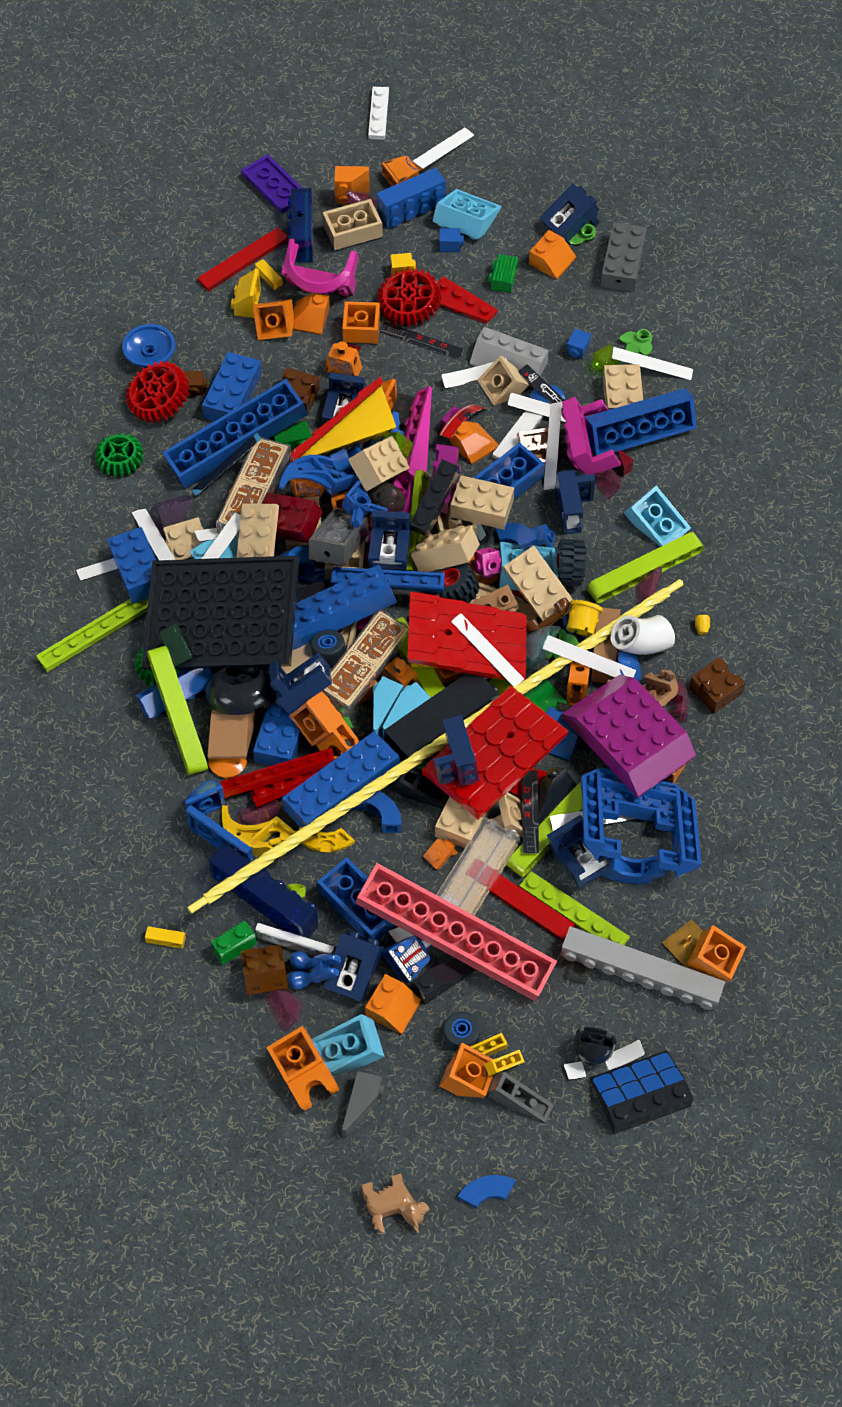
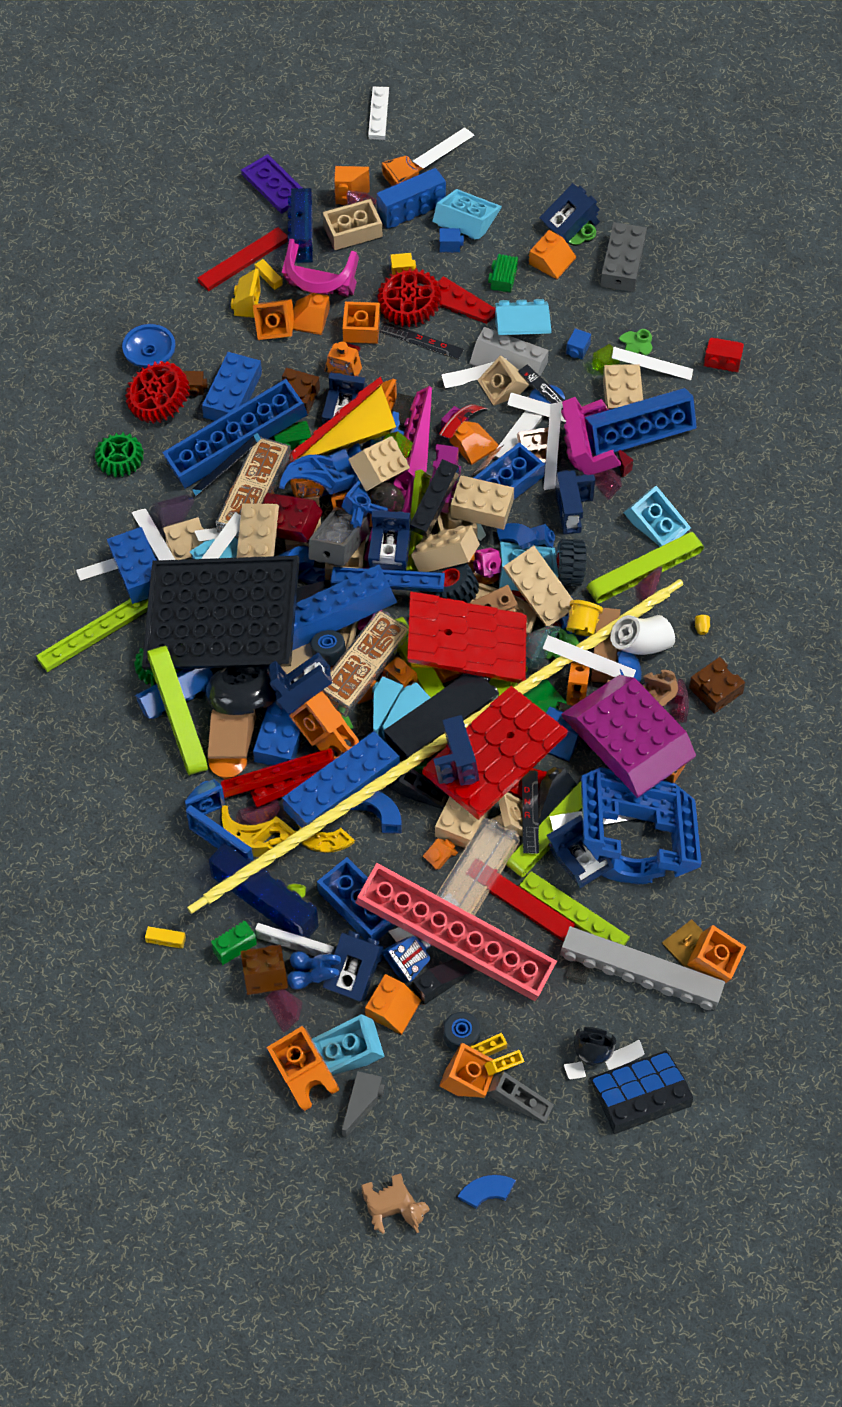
(176, 644): clear green slope -> none
(487, 460): none -> sticker
(488, 650): white sticker -> none
(522, 317): none -> medium azure slope
(561, 606): reddish brown bar -> none
(723, 354): none -> red bracket

